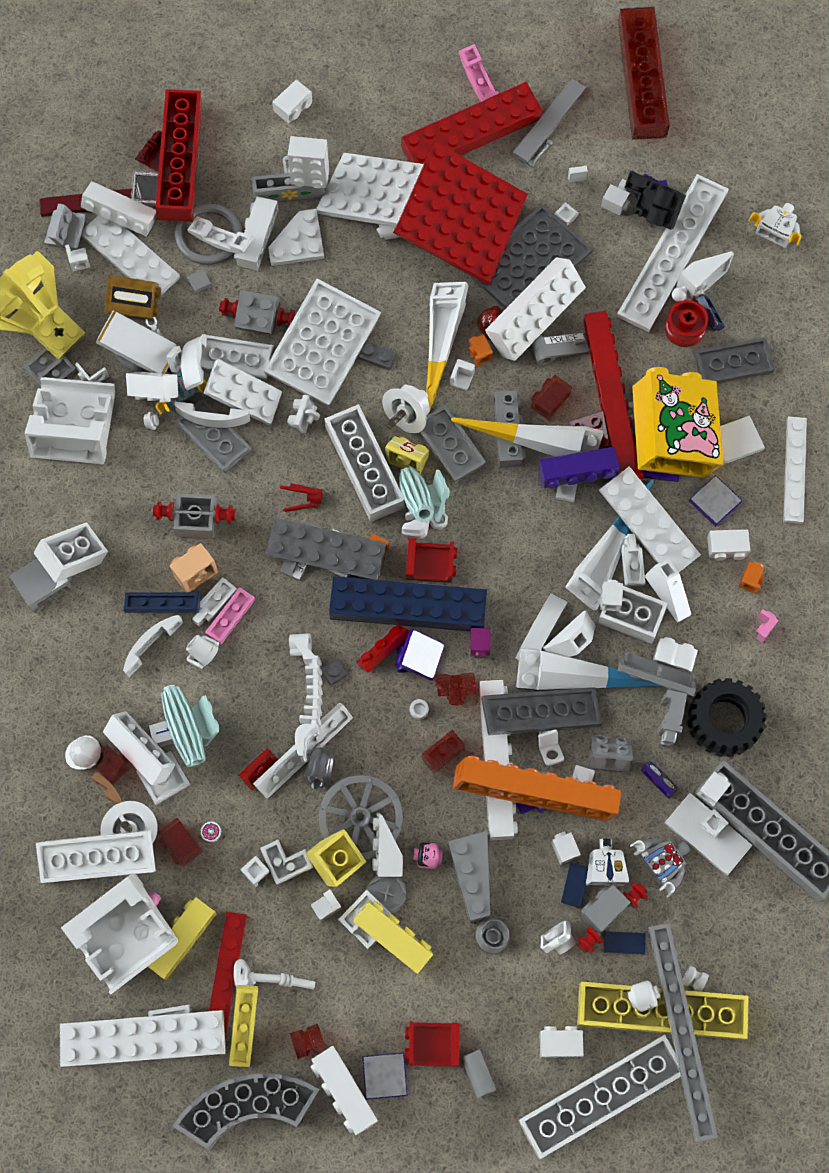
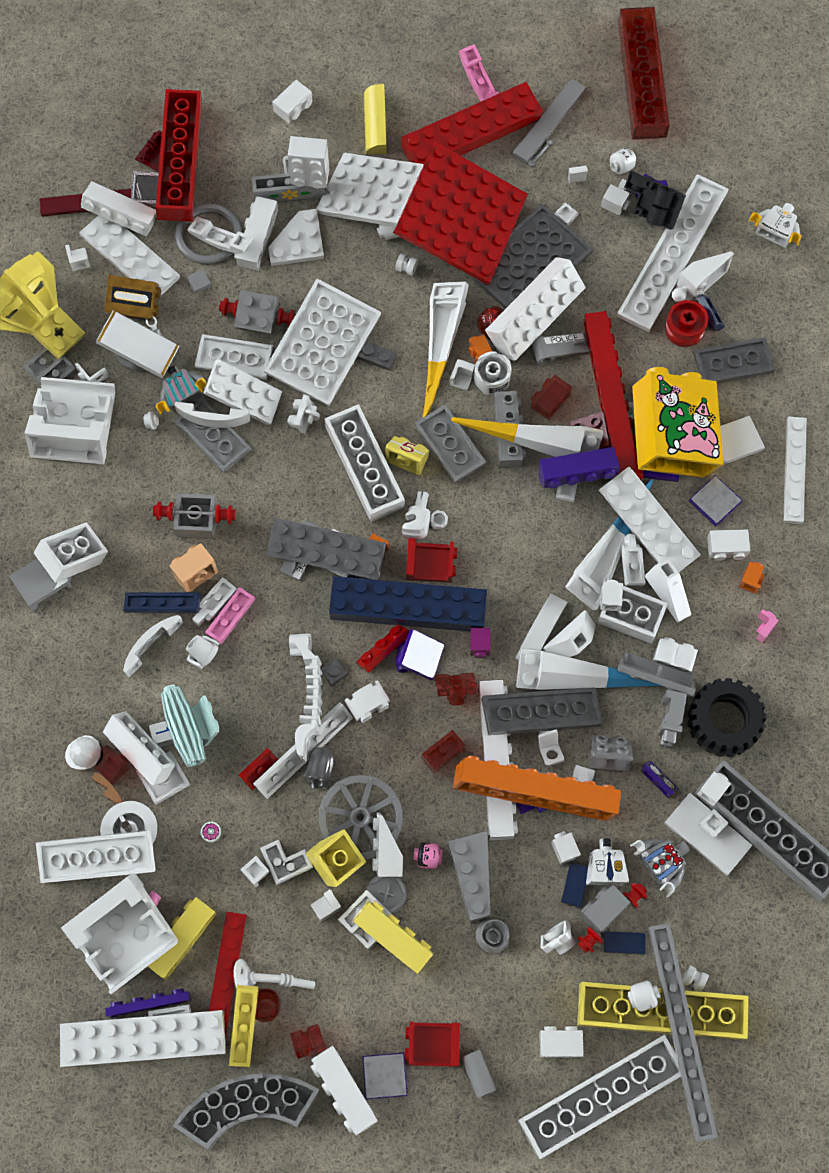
(65, 227): light grey bracket -> none
(139, 1004): none -> dark purple plate
(152, 386): white brick -> none
(174, 359): white tile -> none
(180, 842): clear red brick -> none
(190, 362): white slope -> none
(267, 1005): none -> clear red hair
(314, 495): red plant -> none
(367, 701): none -> white brick
(375, 120): none -> light yellow brick
(406, 264): none -> white wheel
(406, 408): white piece -> none
(419, 709): white tile -> none
(421, 498): light aqua plate -> none
(492, 372): none -> white brick
(622, 161): none -> white head

